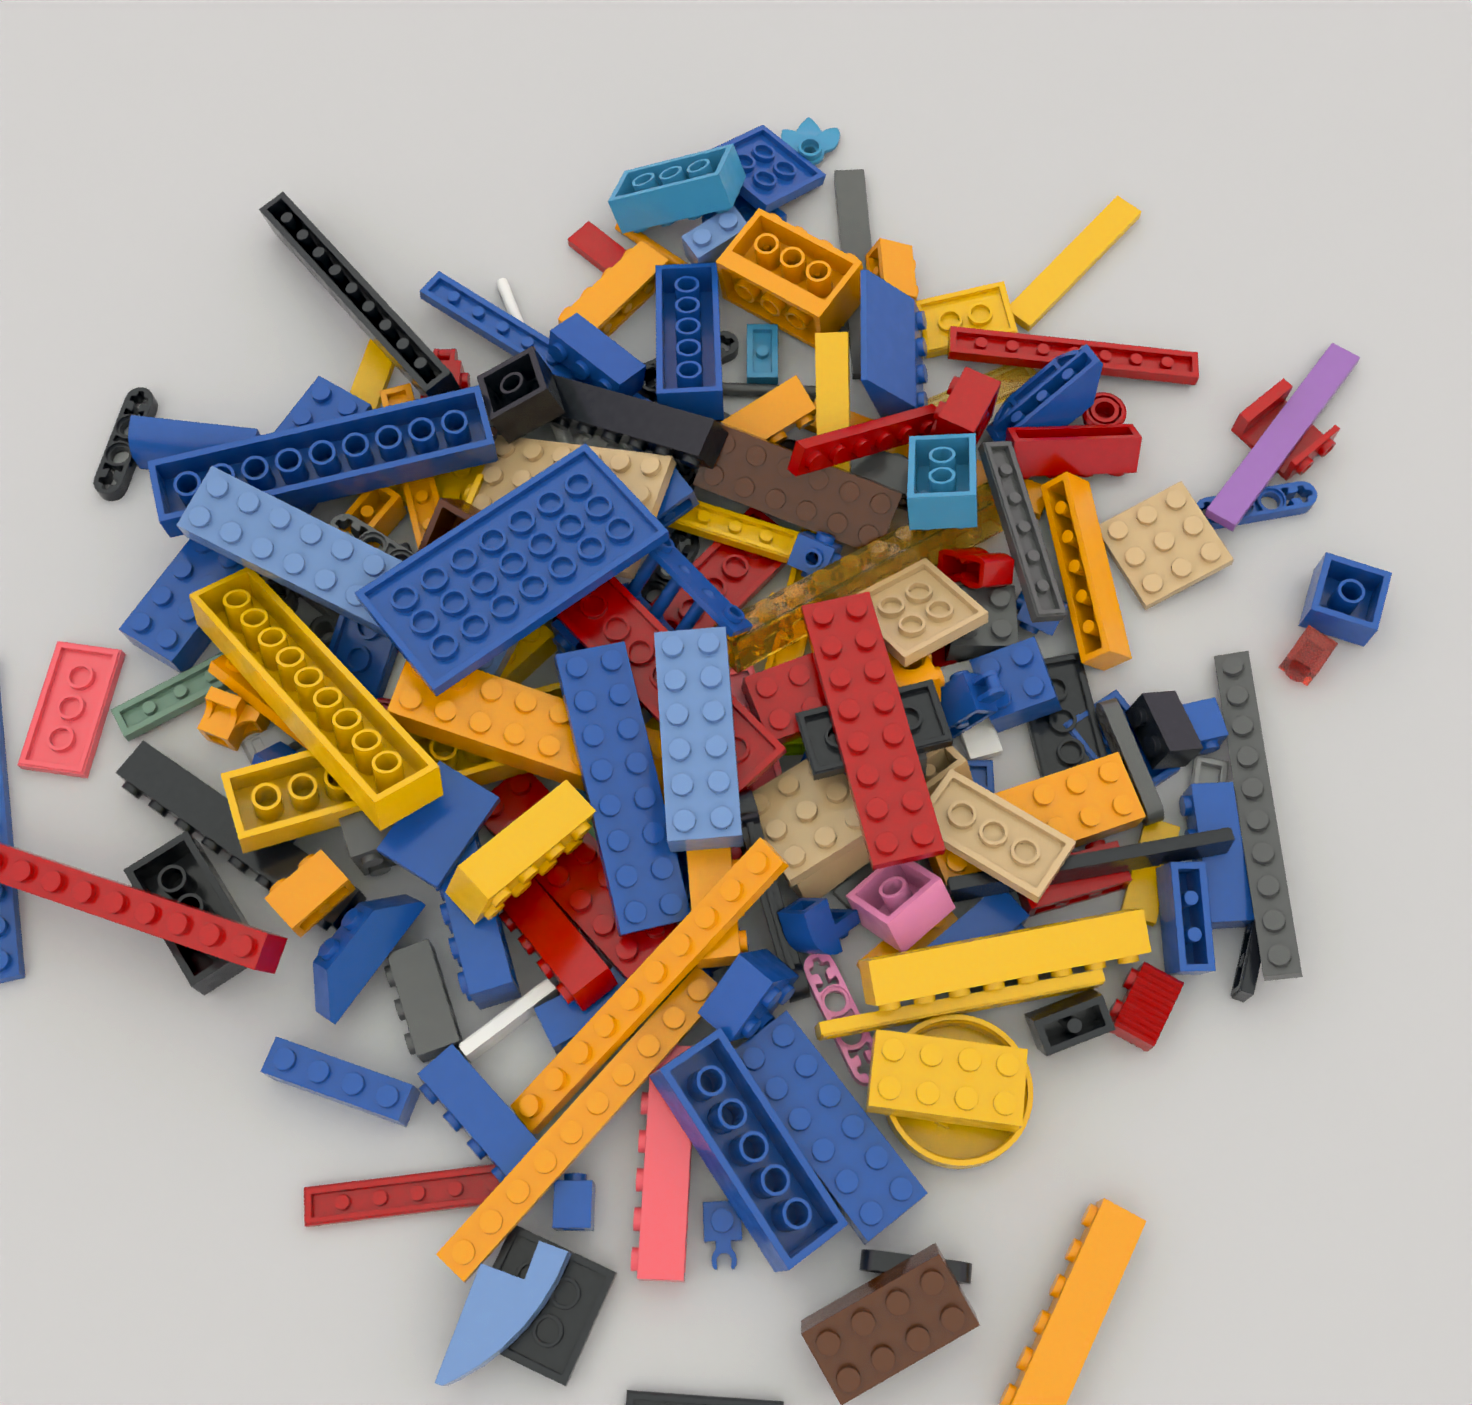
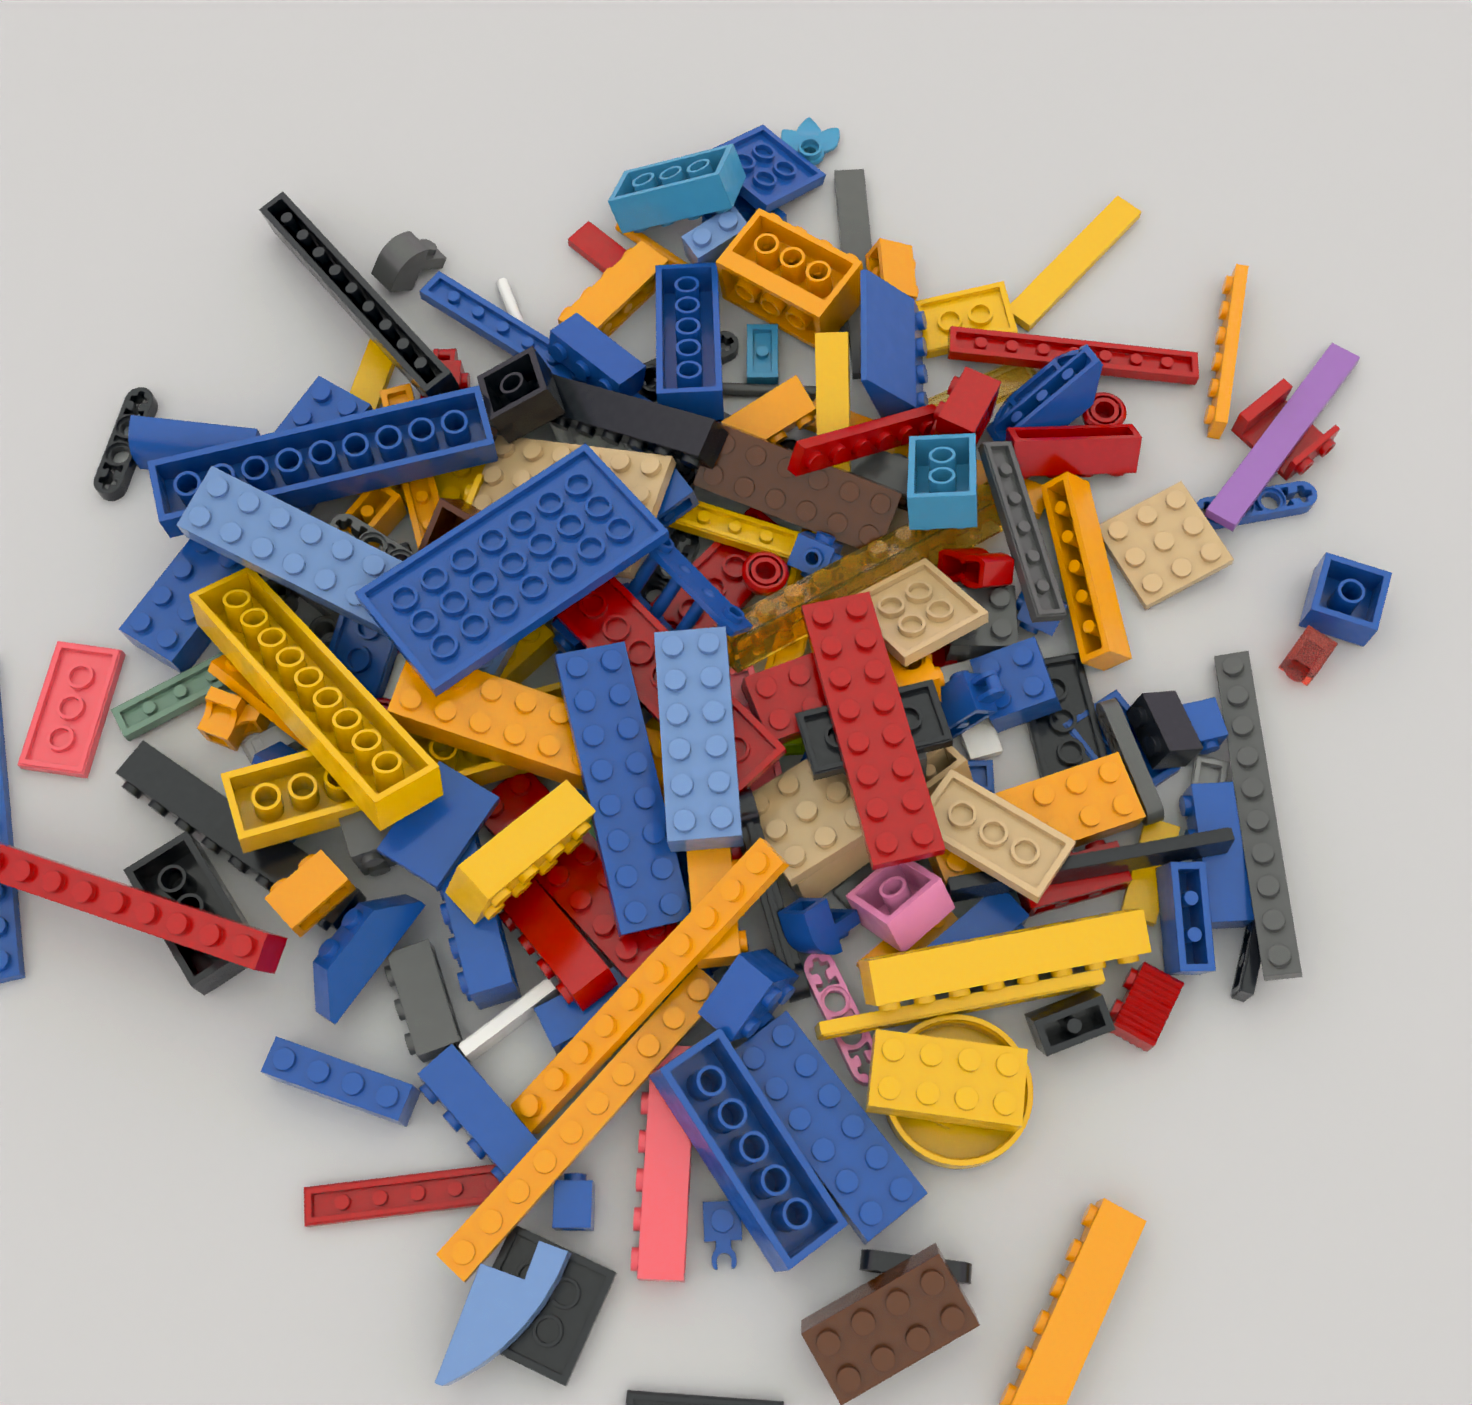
(404, 259): none -> dark grey brick
(764, 573): none -> red brick
(1225, 360): none -> light orange plate

